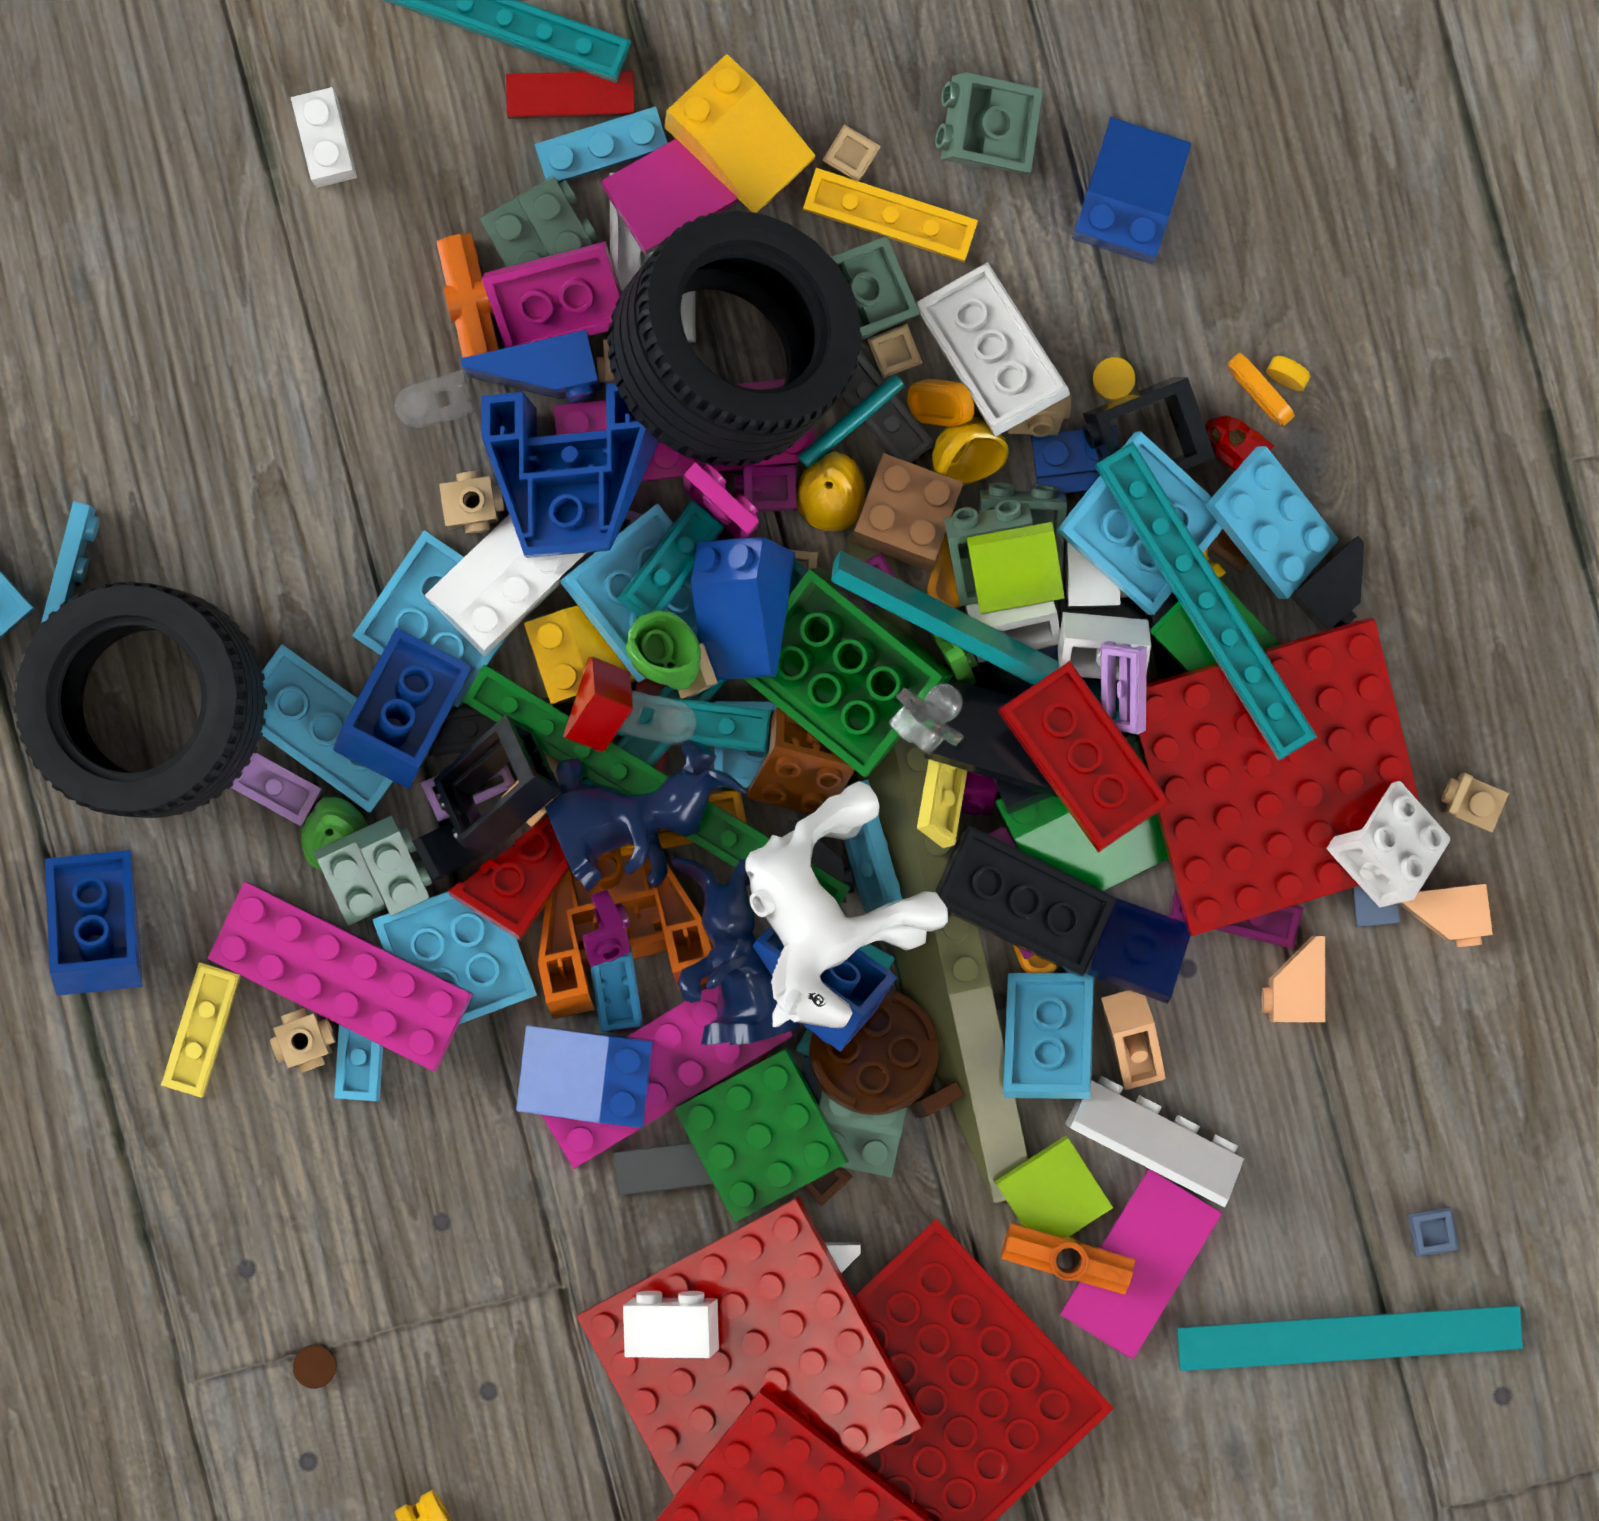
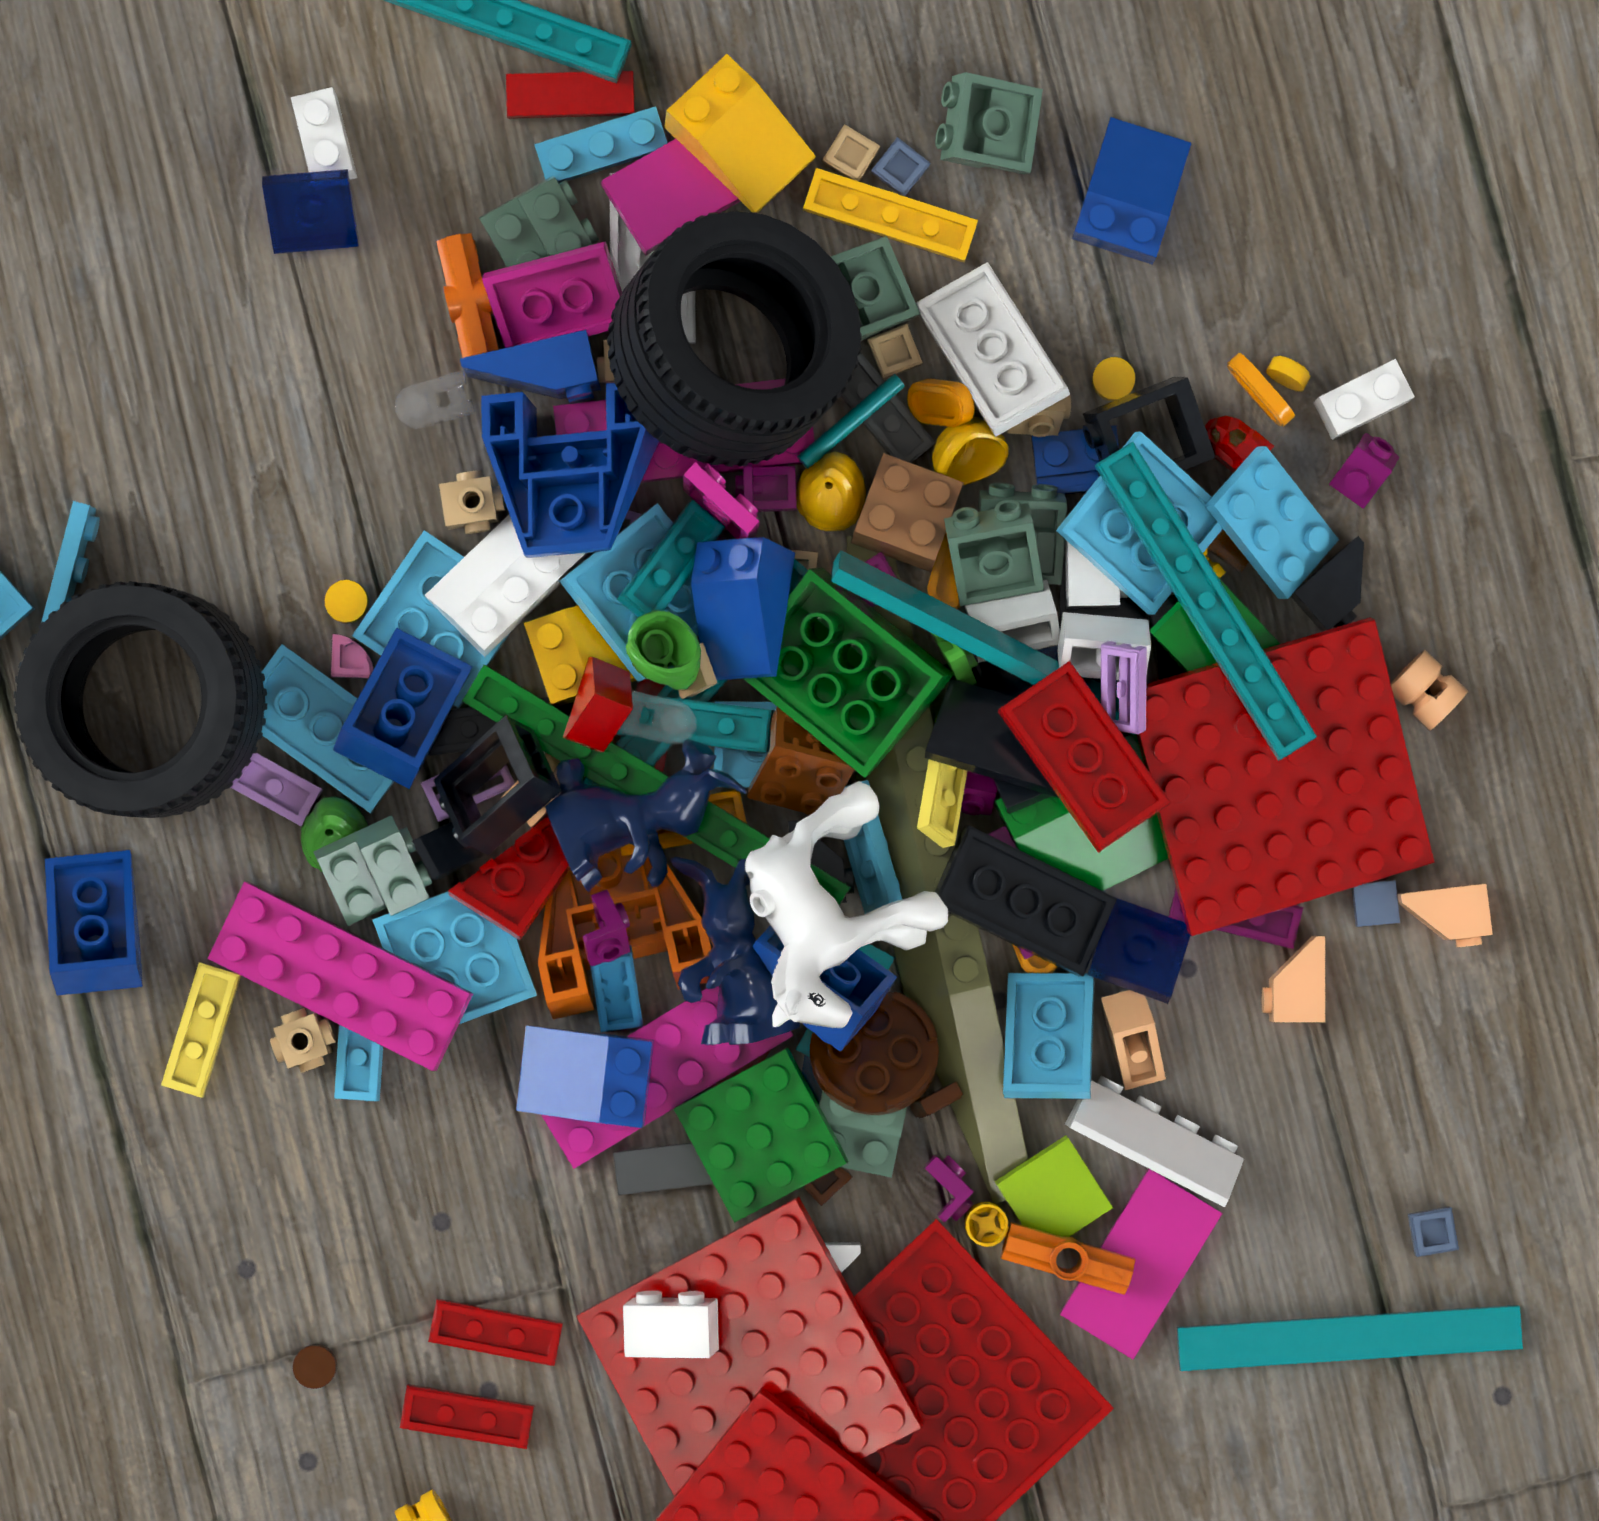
(310, 211): none -> clear blue tile
(346, 601): none -> yellow tile
(349, 659): none -> bright pink tile
(467, 1416): none -> red tile
(495, 1332): none -> red tile
(900, 167): none -> sand blue tile
(925, 719): clear hips -> none
(949, 1175): none -> magenta bracket
(987, 1229): none -> yellow wheel
(1015, 567): lime tile -> none
(1363, 399): none -> white brick
(1365, 469): none -> magenta bracket
(1393, 848): white bracket -> none
(1416, 678): none -> light nougat wheel
(1473, 801): tan bracket -> none

